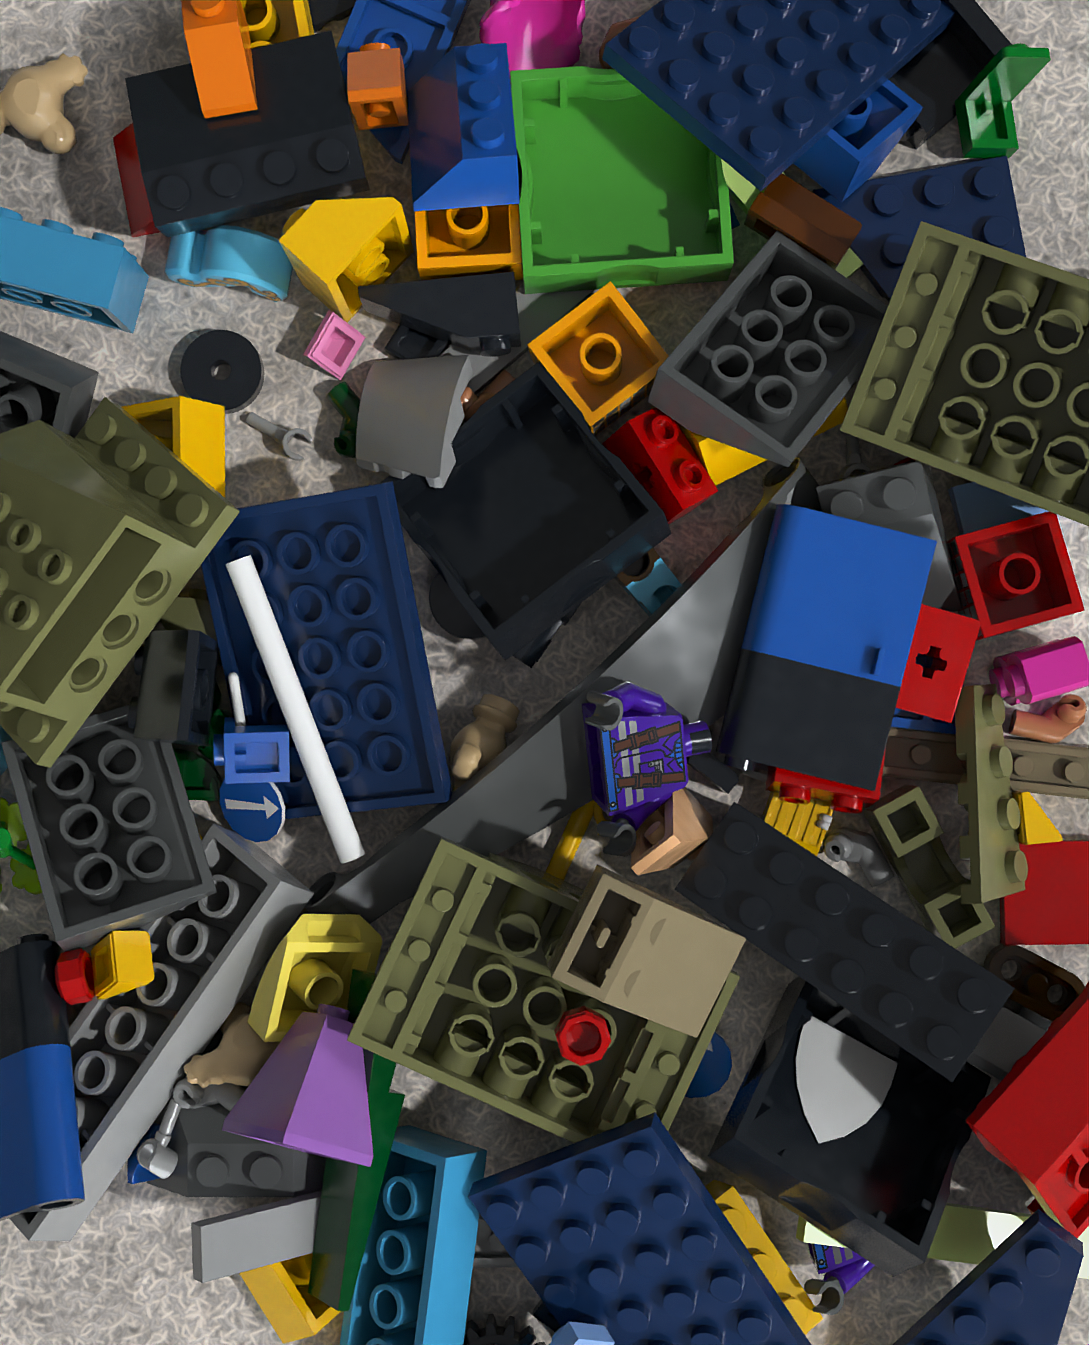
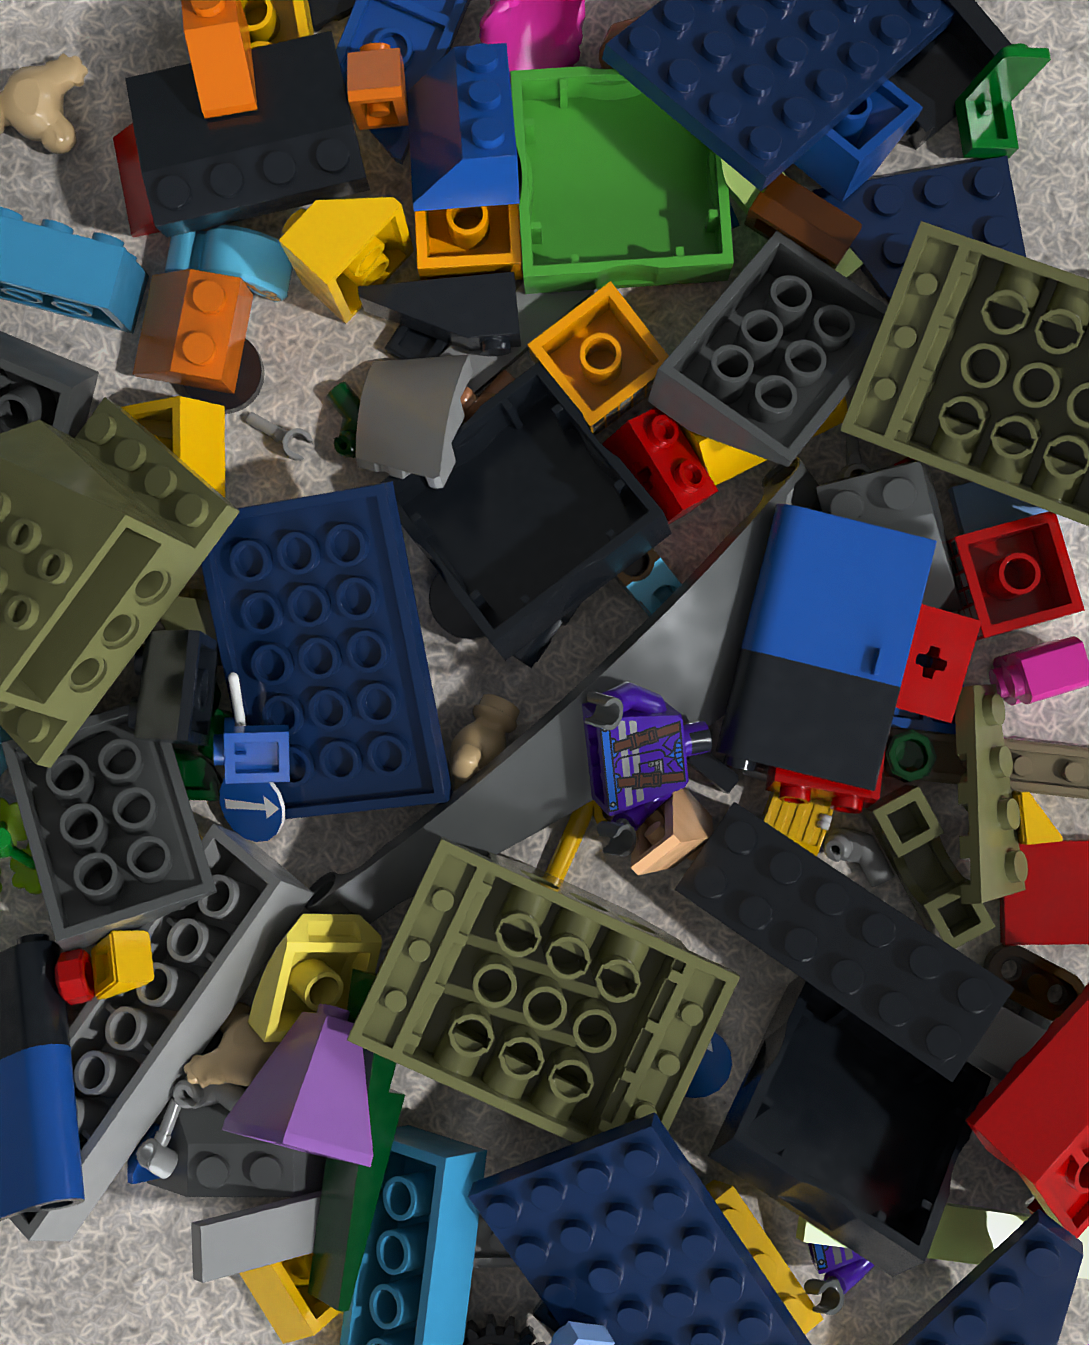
(194, 329): none -> orange slope
(295, 709): white piece -> none
(334, 345): bright pink slope -> none
(582, 1035): red tile -> none
(644, 953): dark tan slope -> none
(839, 1080): white sticker -> none
(909, 756): none -> dark green tile
(1053, 724): nougat arm -> none

